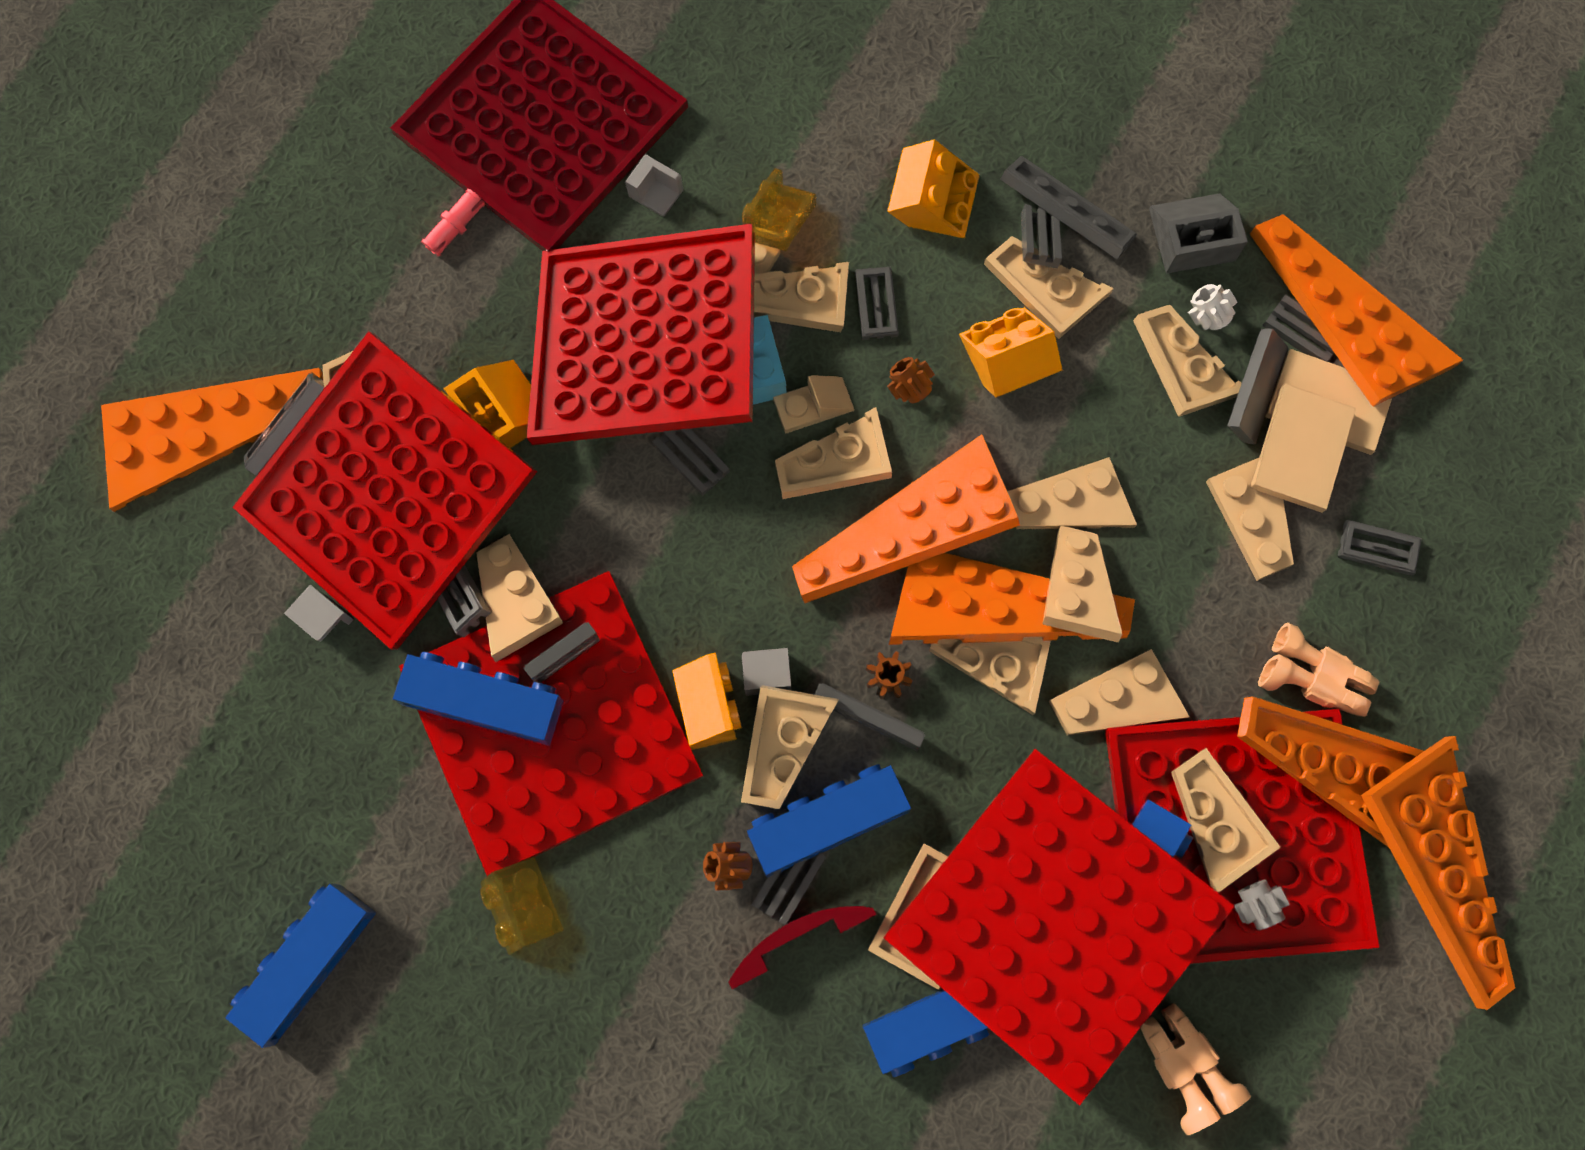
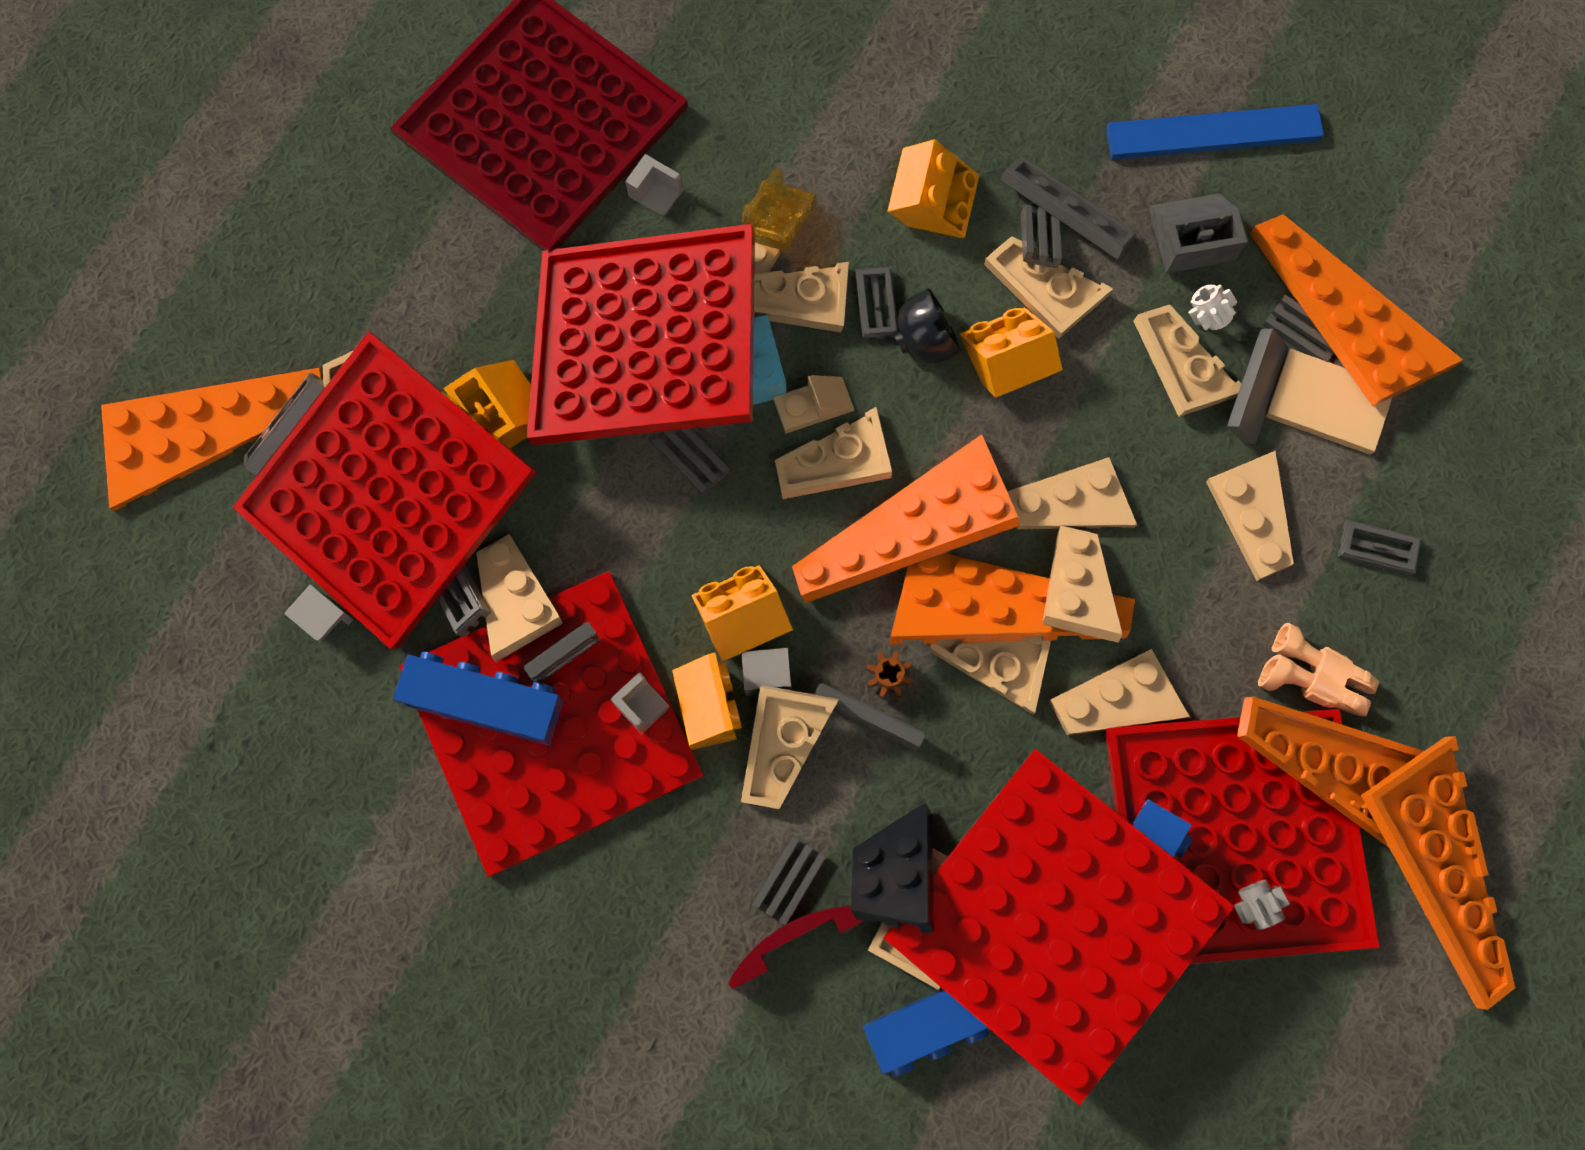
(300, 965): blue brick -> none
(453, 222): coral pin -> none
(520, 905): clear yellow bracket -> none
(640, 703): none -> light grey panel
(727, 866): dark orange gear -> none
(741, 612): none -> light orange slope
(829, 820): blue brick -> none
(896, 873): none -> black wing
(910, 380): dark orange gear -> none
(926, 330): none -> black cylinder
(1182, 1059): light nougat piece -> none
(1214, 131): none -> blue tile
(1221, 821): tan wing -> none
(1303, 448): tan tile -> none

